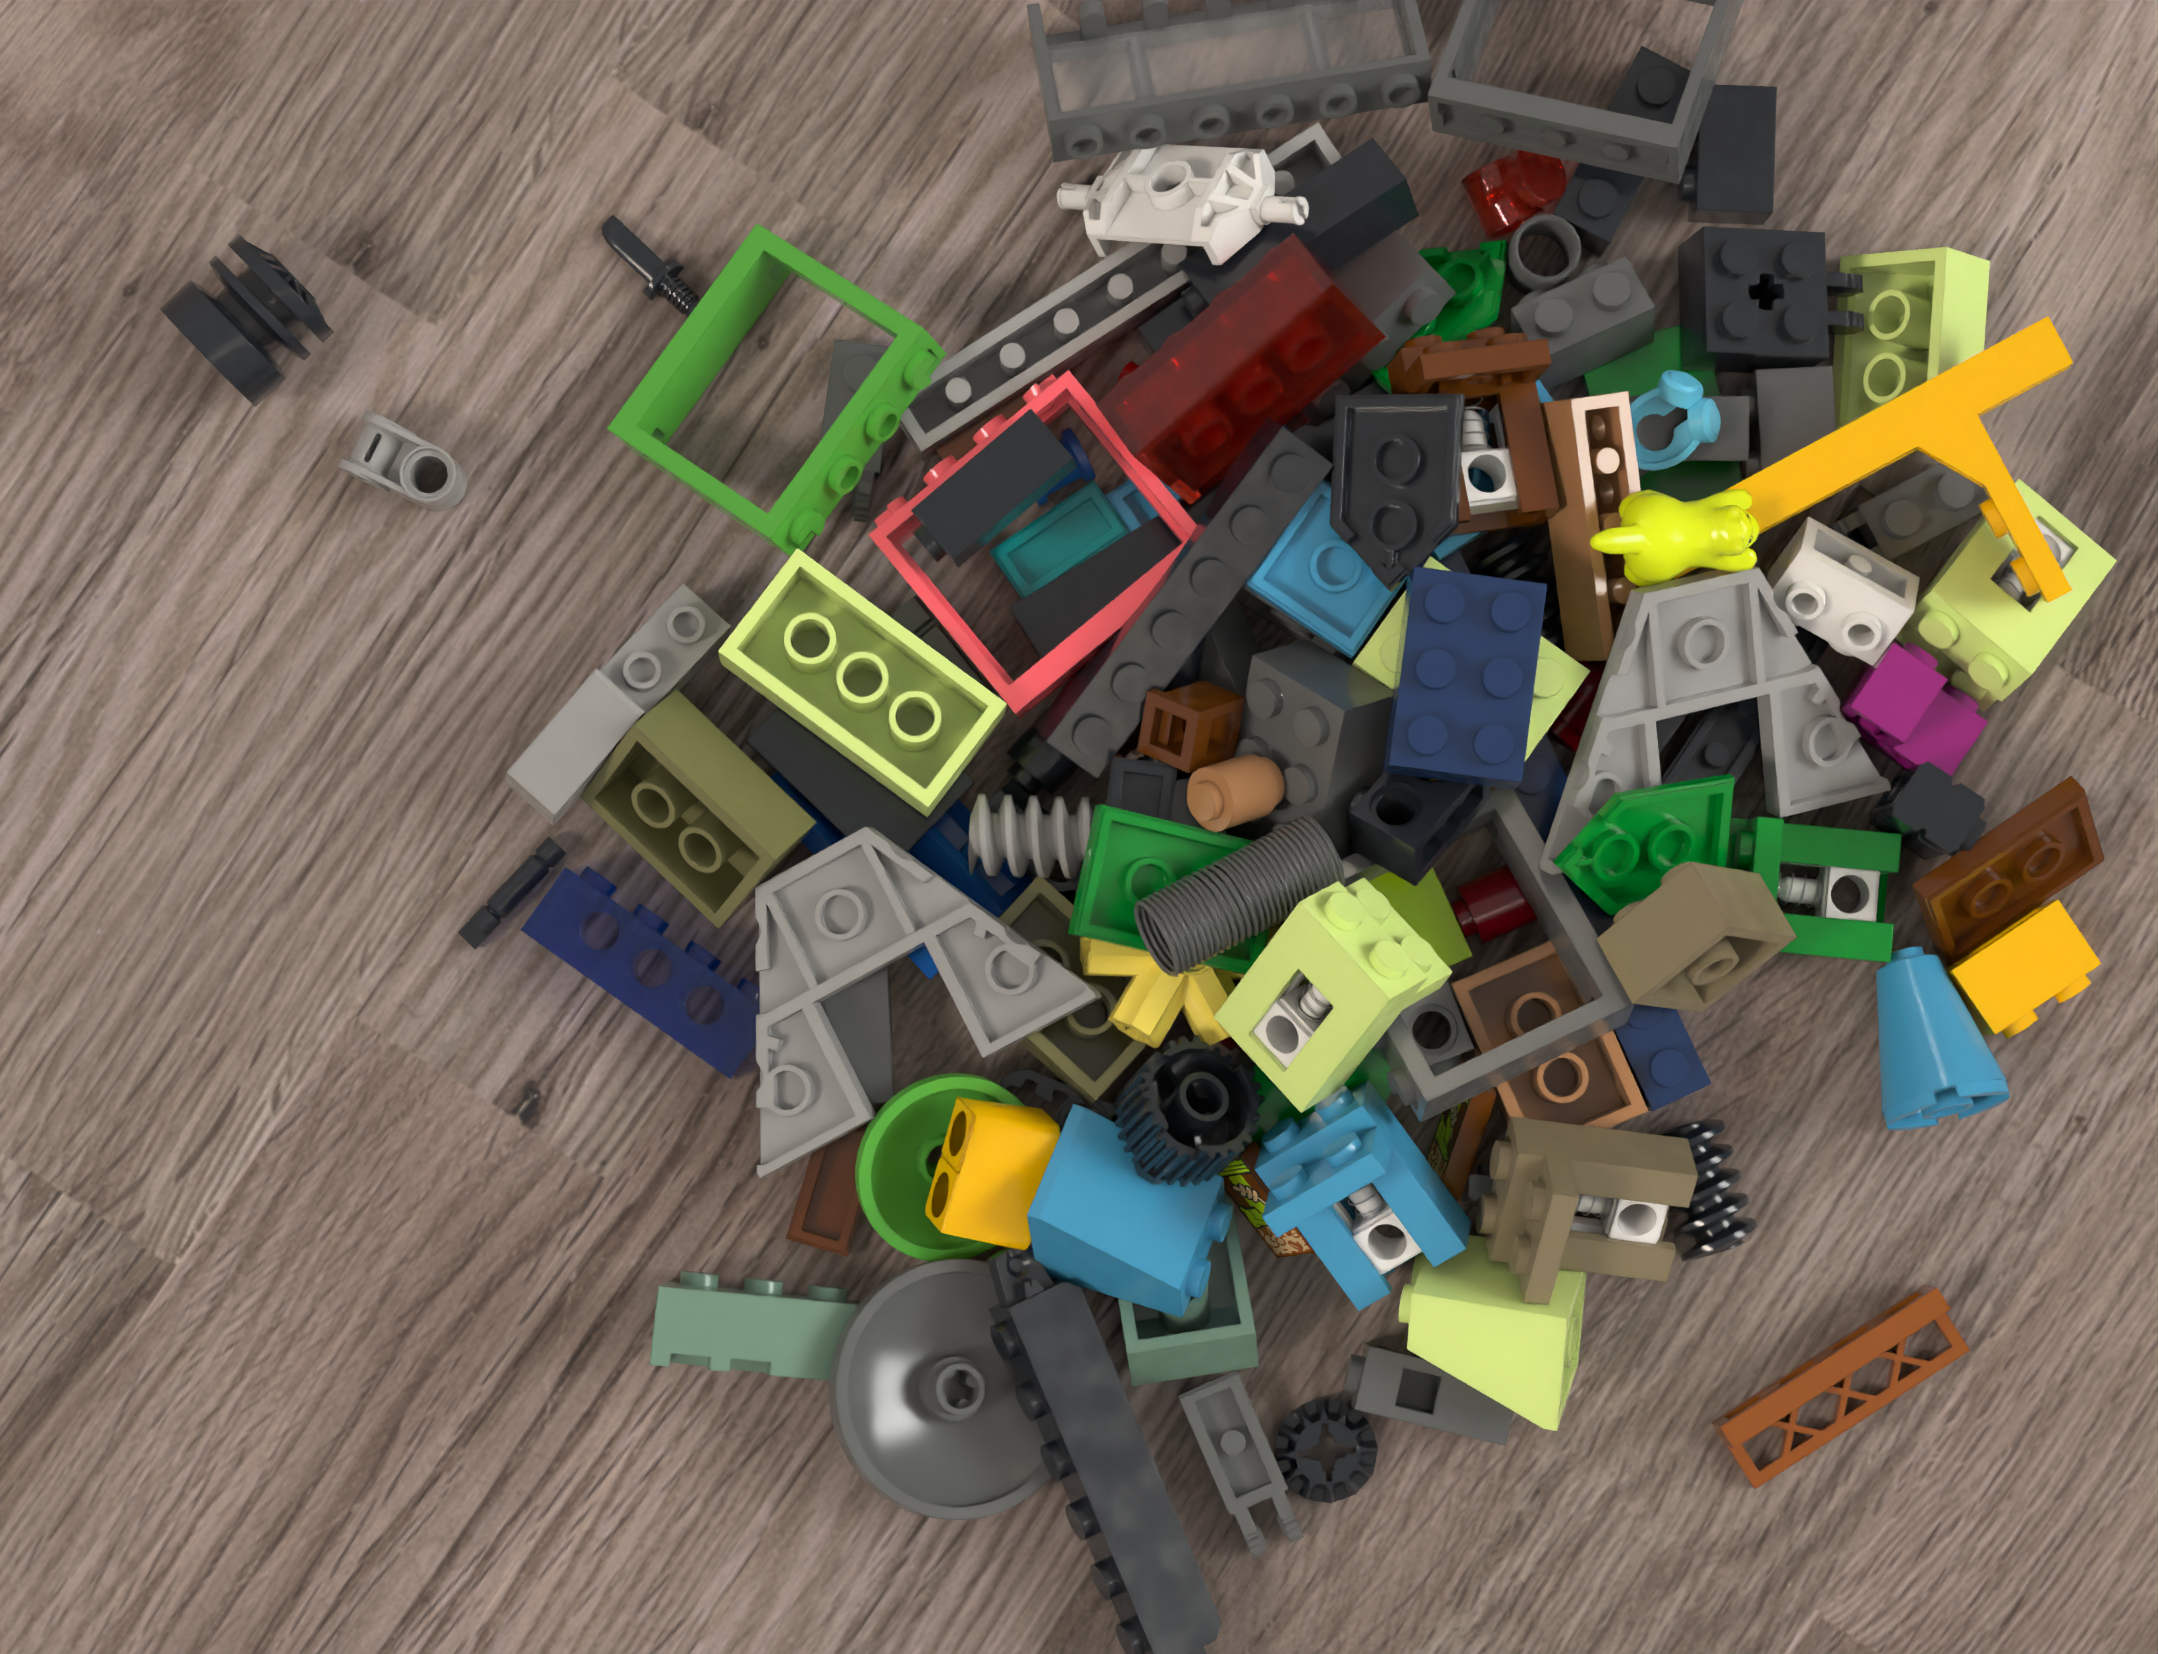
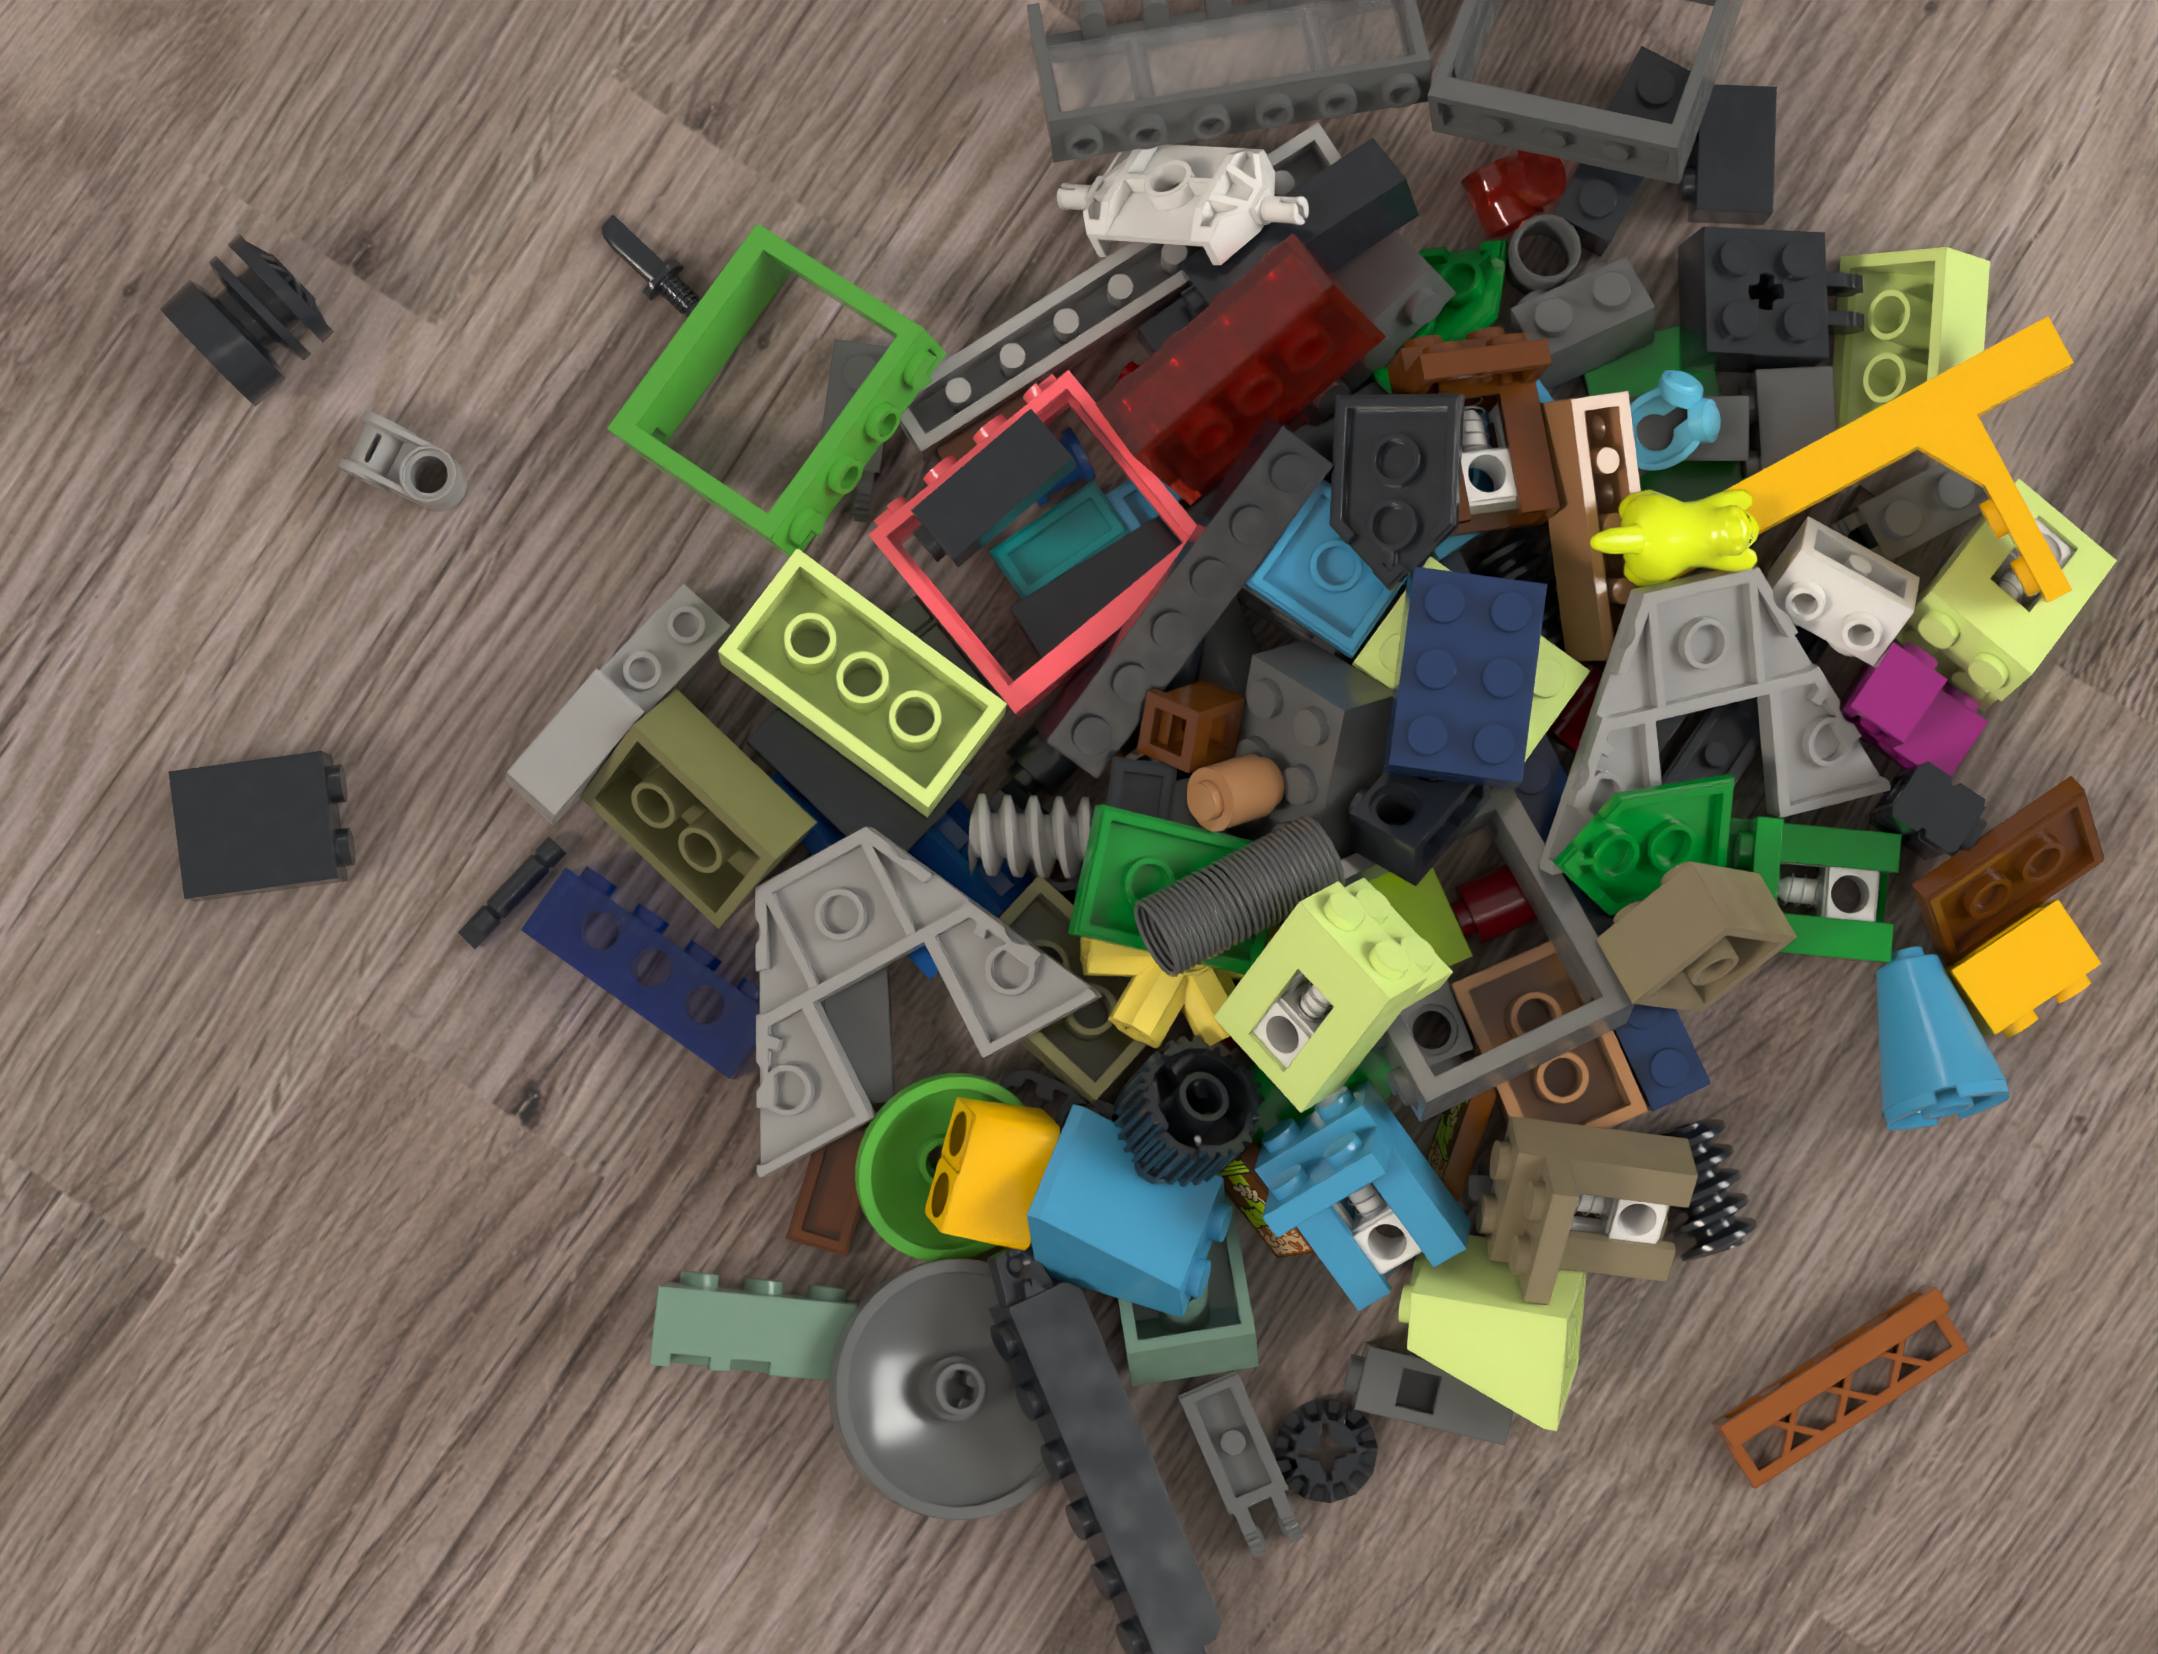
(261, 825): none -> black brick

